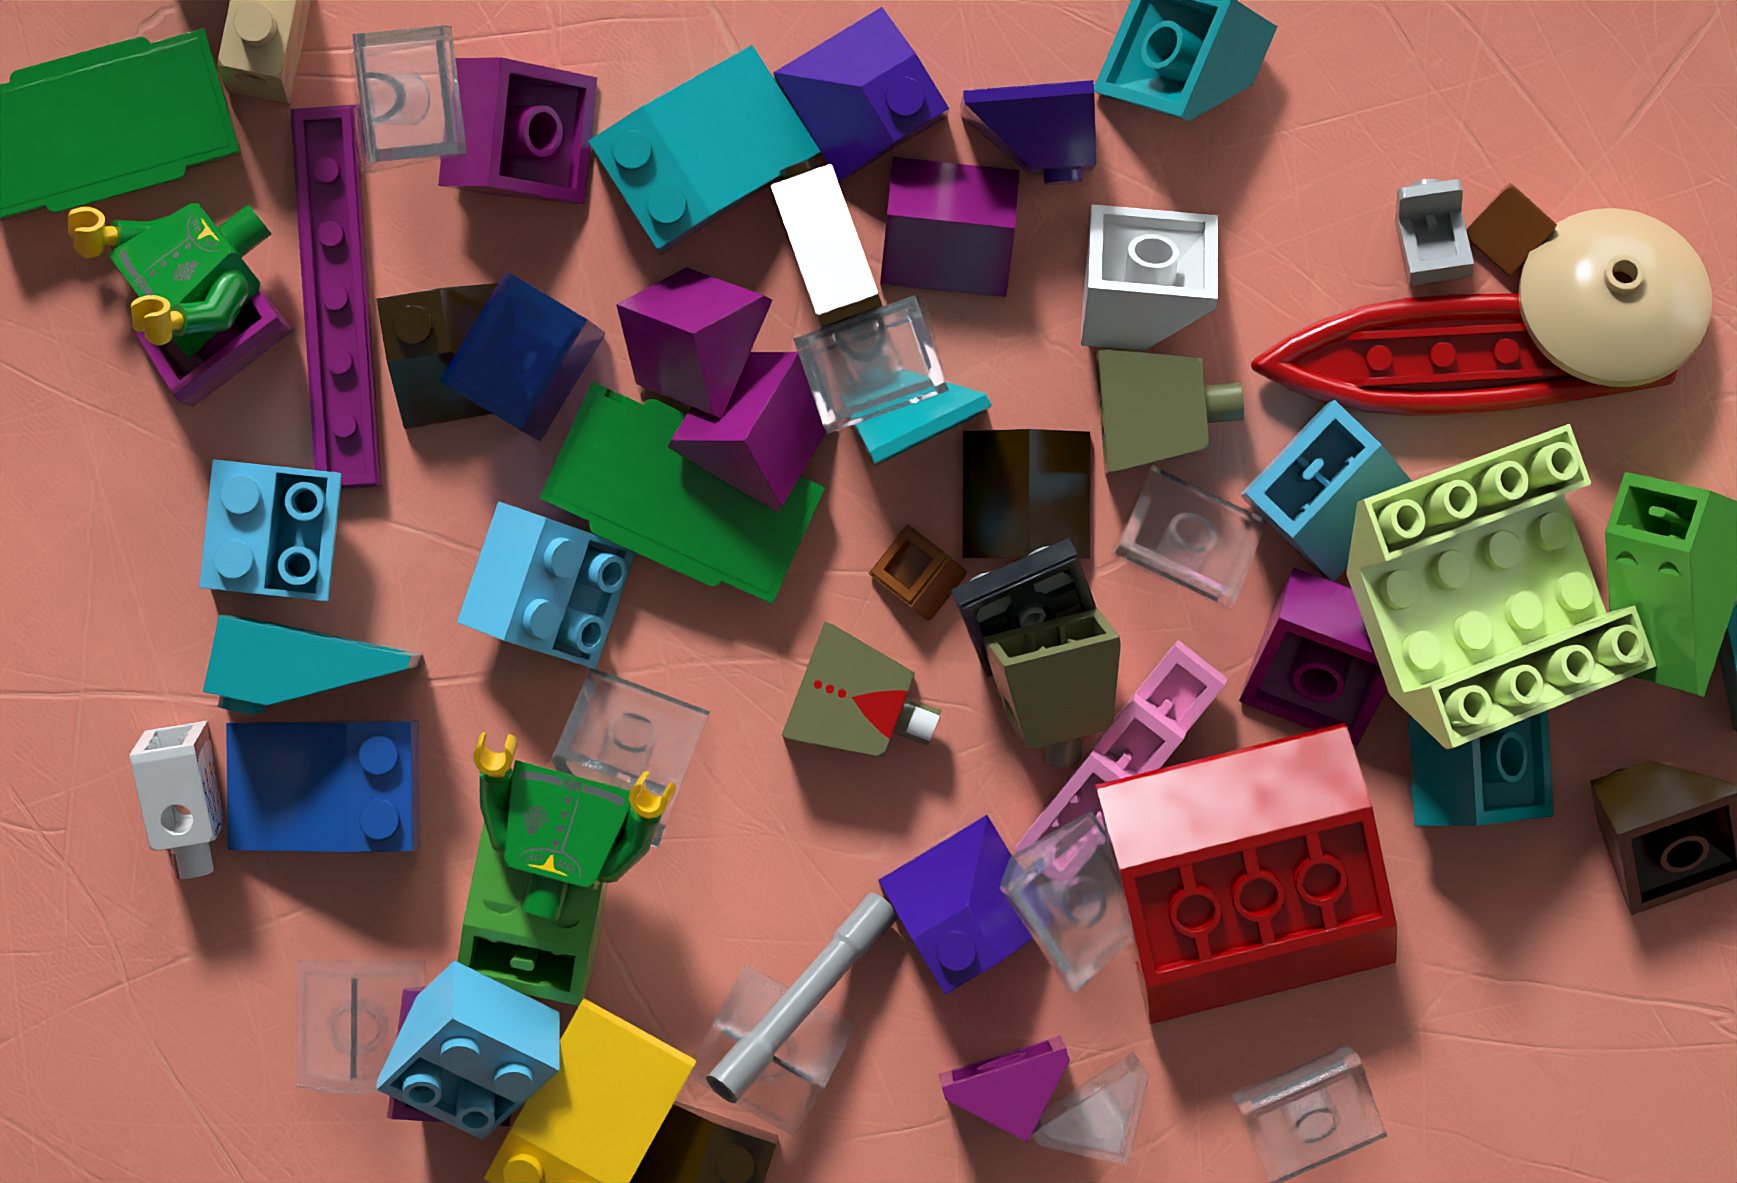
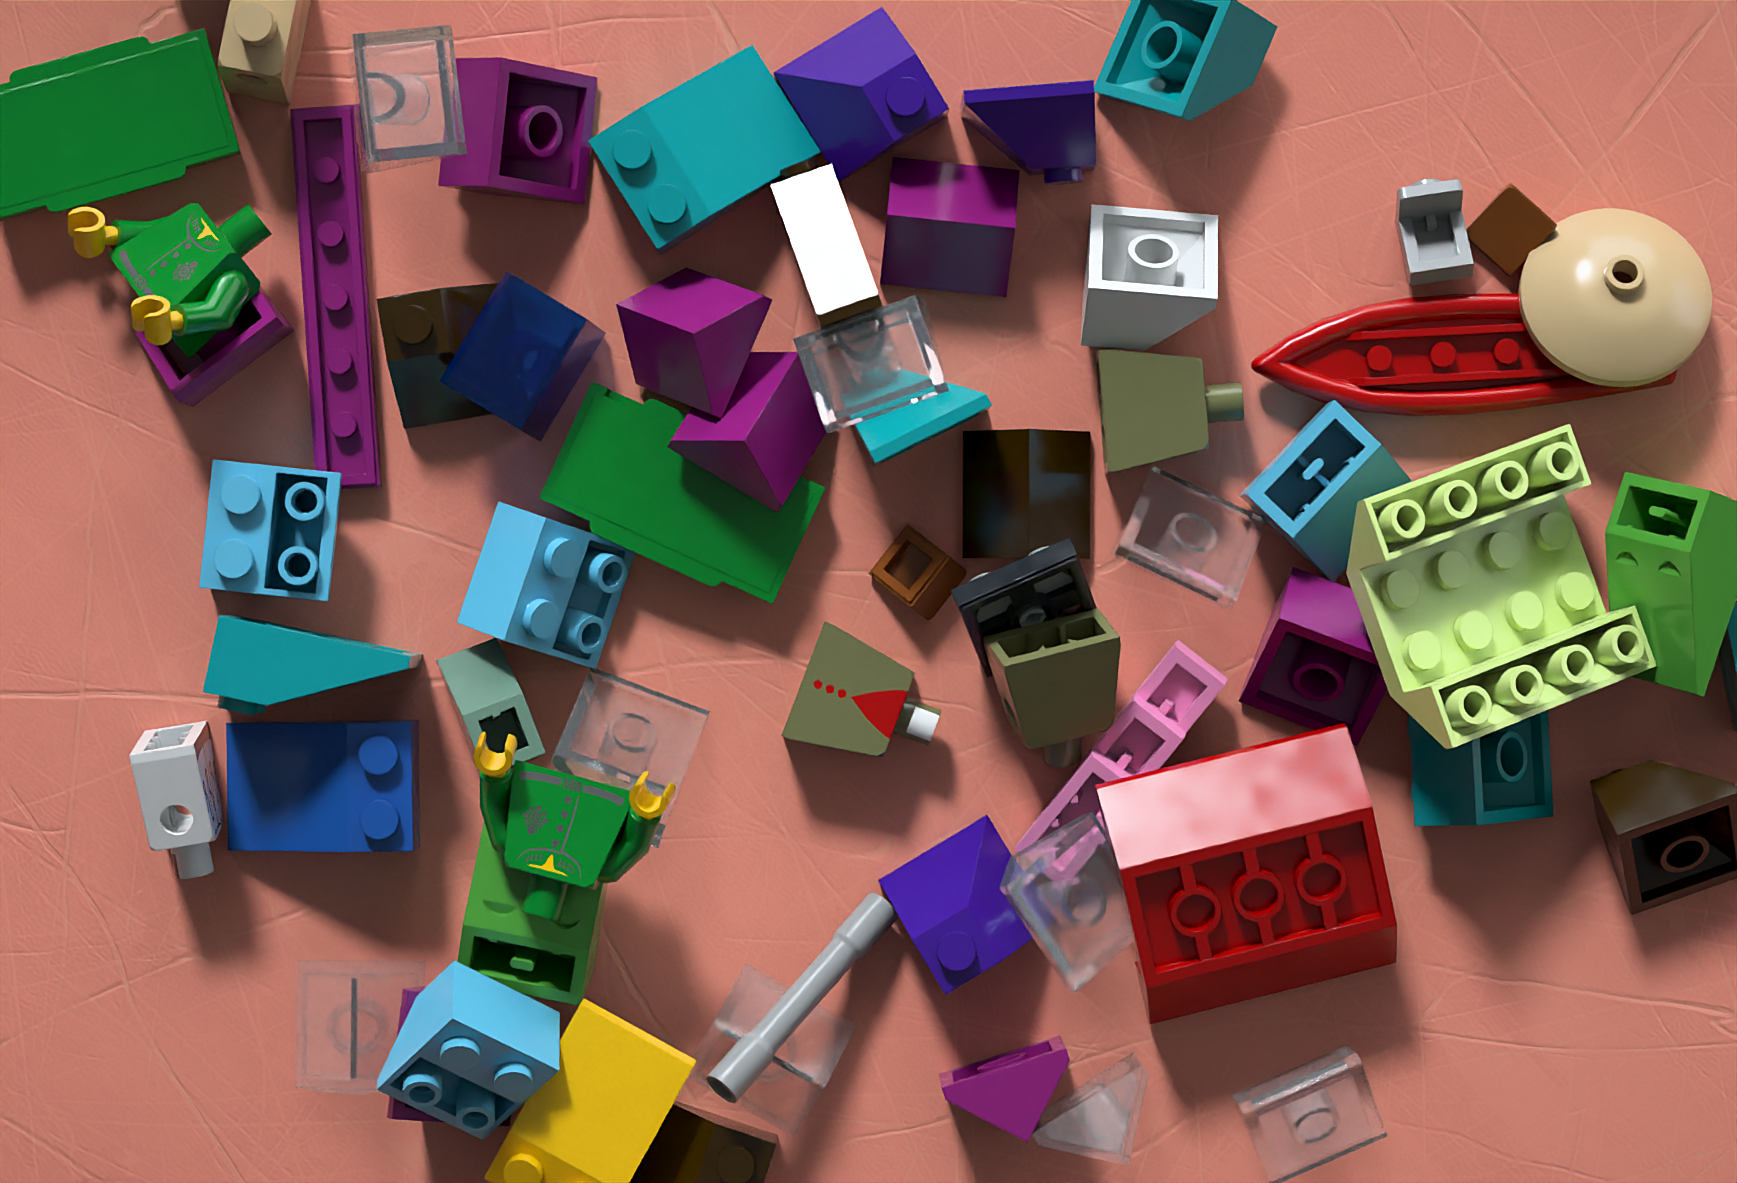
(490, 700): none -> sand green slope

